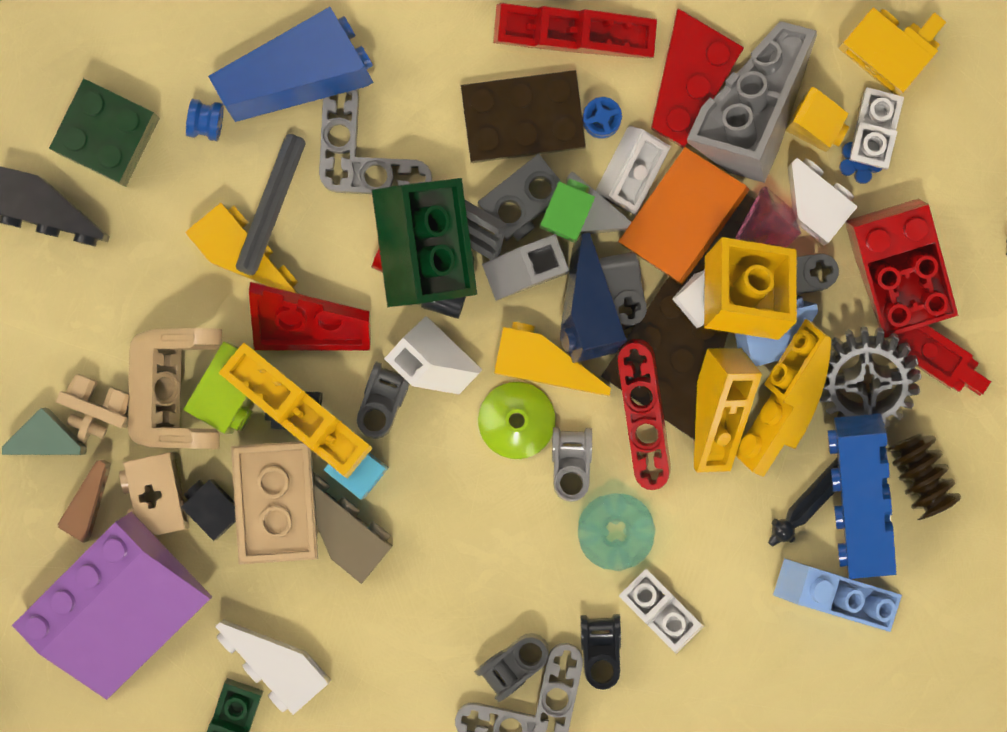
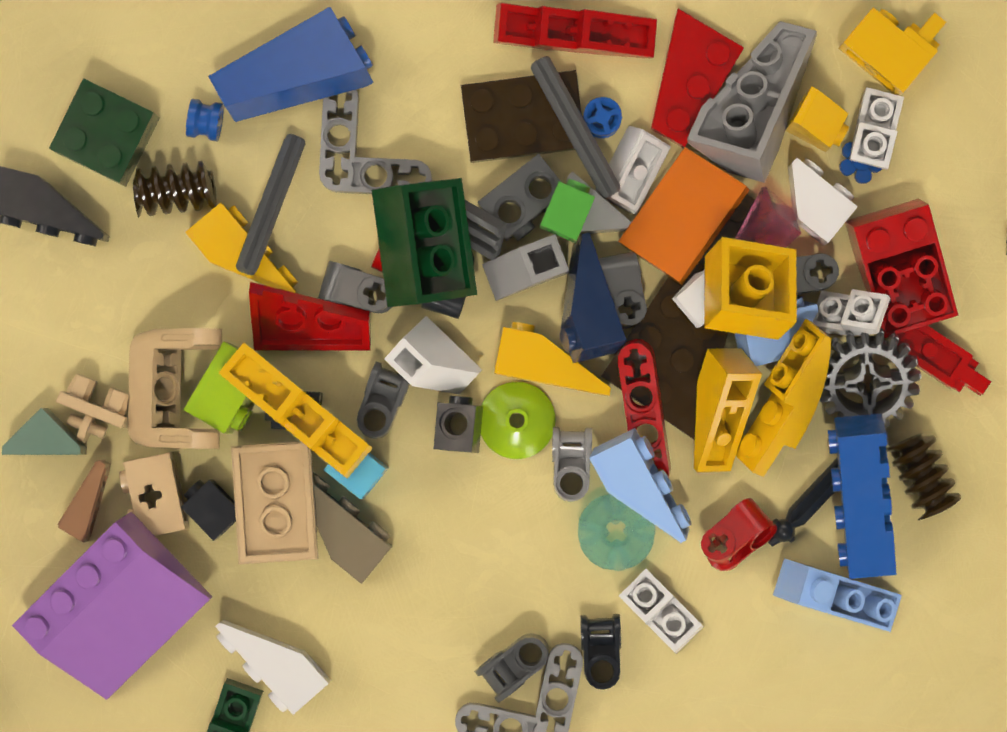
(174, 188): none -> dark brown piece
(351, 288): none -> dark grey piece
(444, 436): none -> brick
(575, 127): none -> dark grey axle
(633, 478): none -> light blue slope
(740, 532): none -> red piece
(854, 312): none -> white slope

